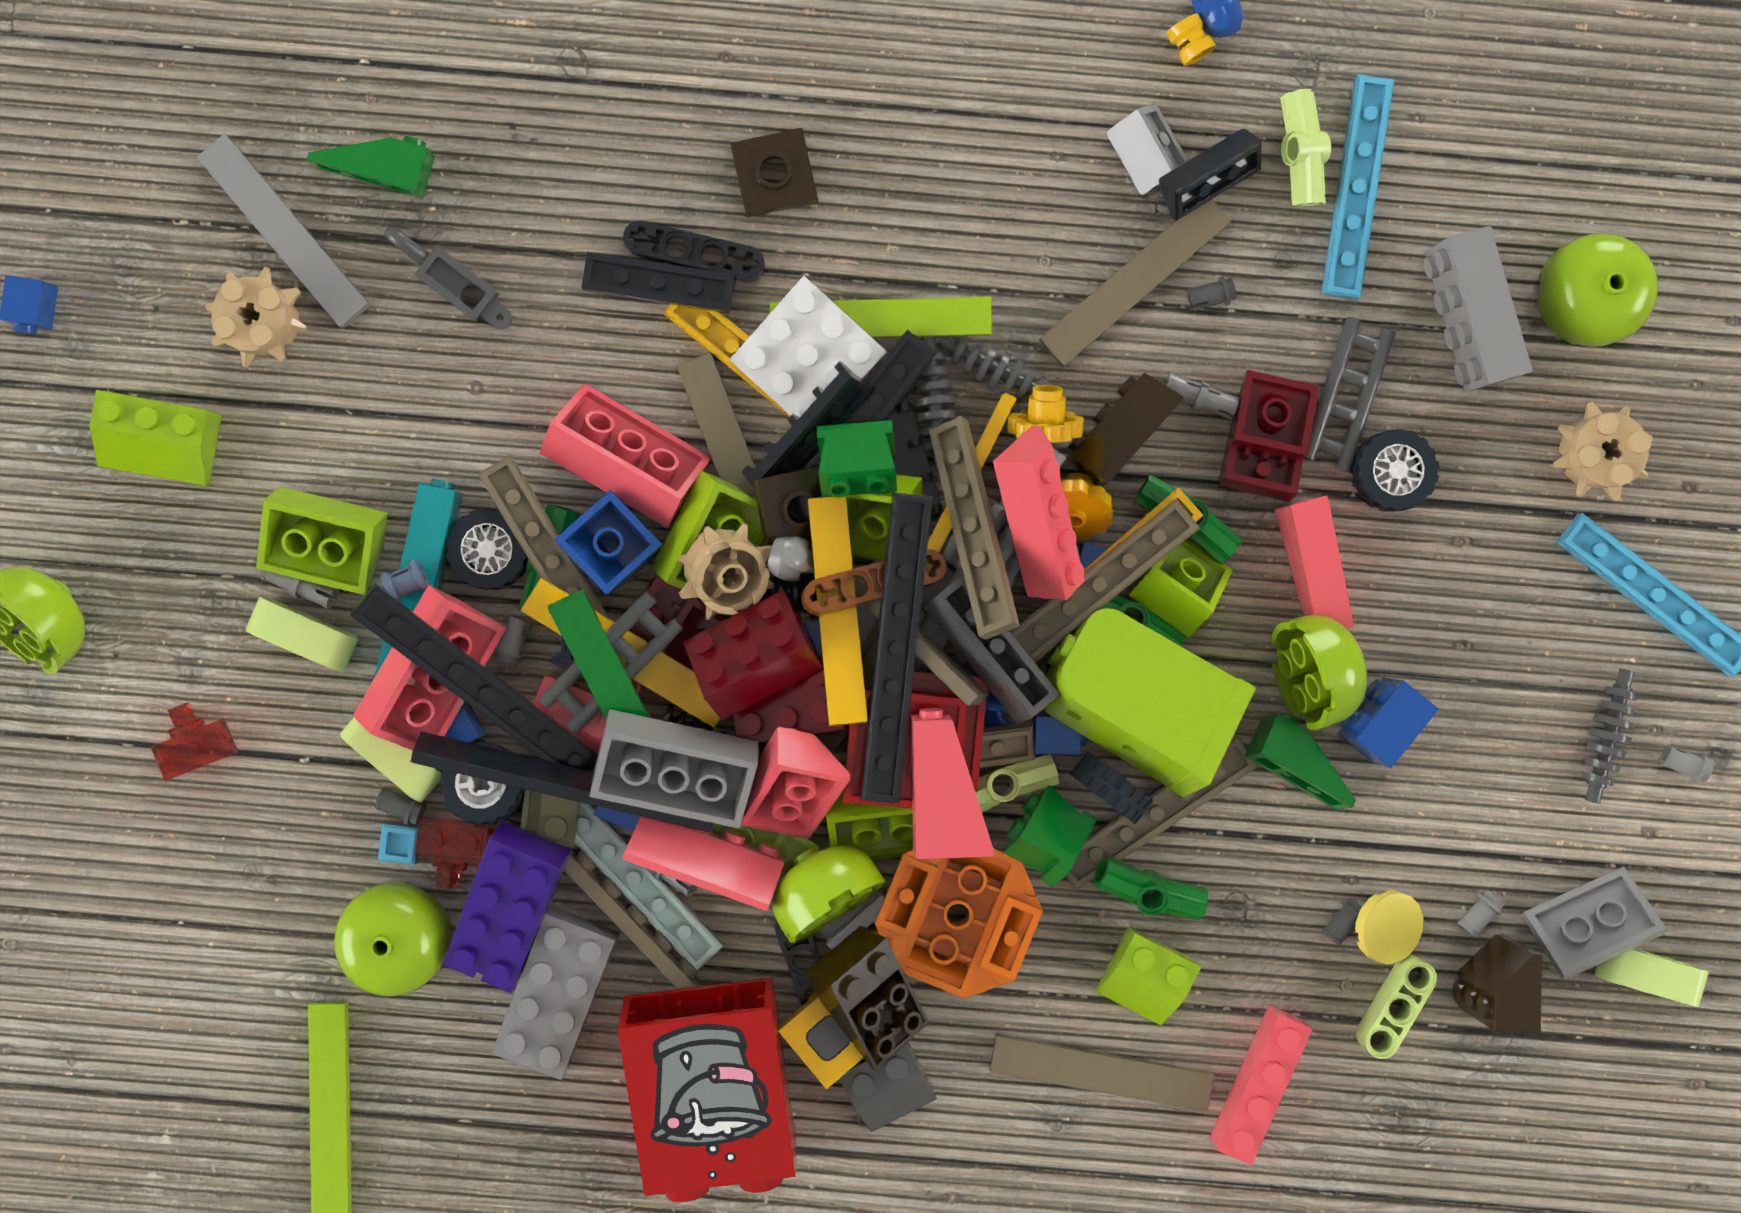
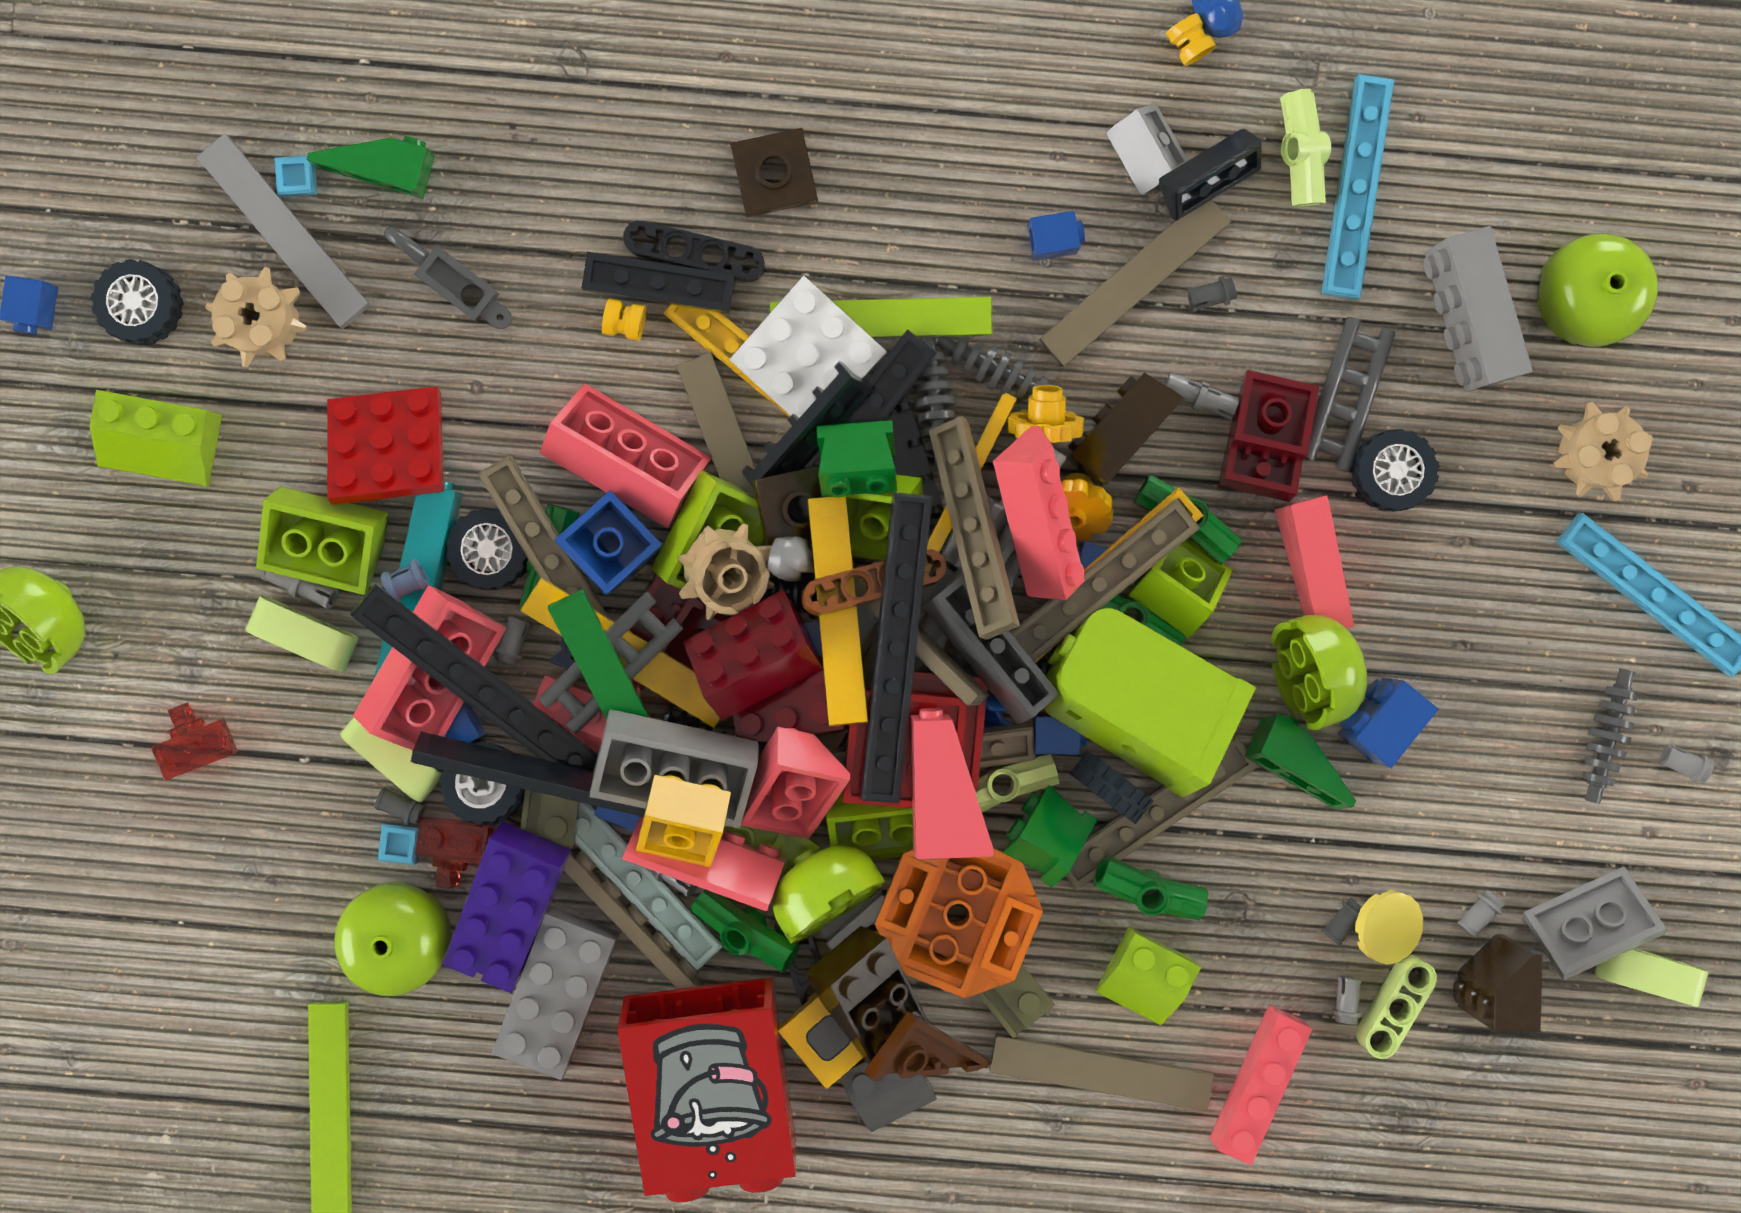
(137, 302): none -> black wheel
(295, 177): none -> medium azure tile
(384, 445): none -> red plate
(624, 319): none -> yellow wheel
(683, 820): none -> yellow slope
(744, 930): none -> green piece
(923, 1050): none -> reddish brown wing
(1018, 1002): none -> olive plate
(1055, 235): none -> blue brick
(1347, 1000): none -> light grey pin

